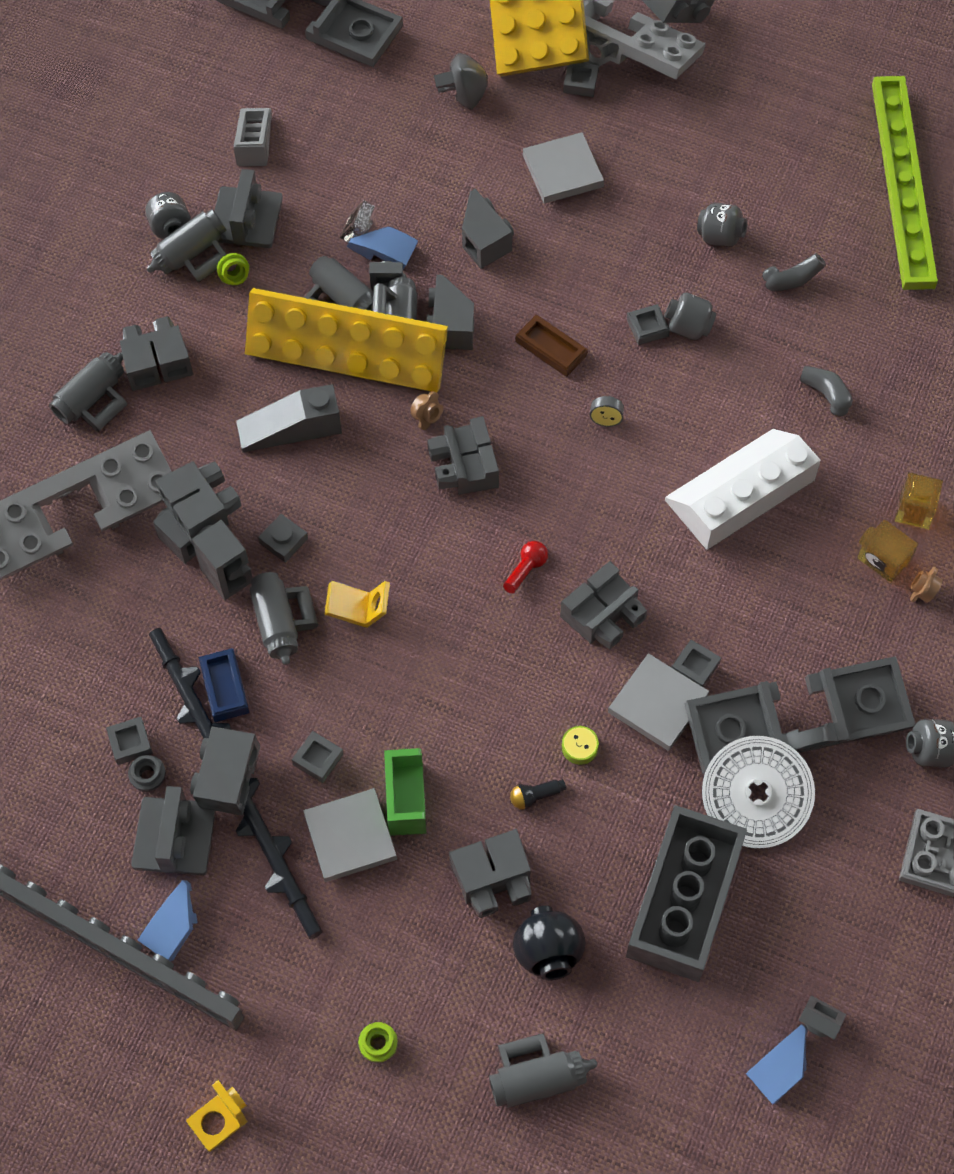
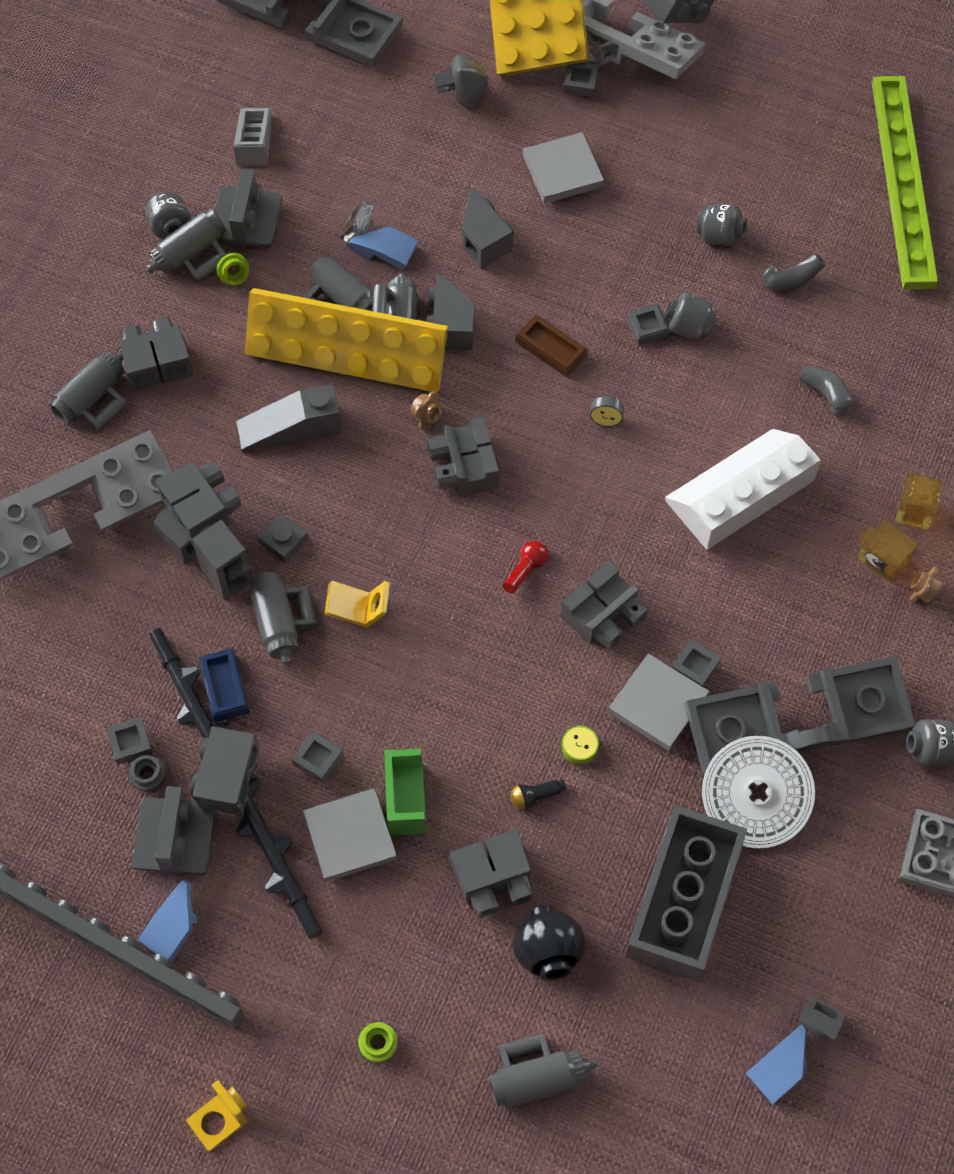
(383, 272): dark grey plate -> none

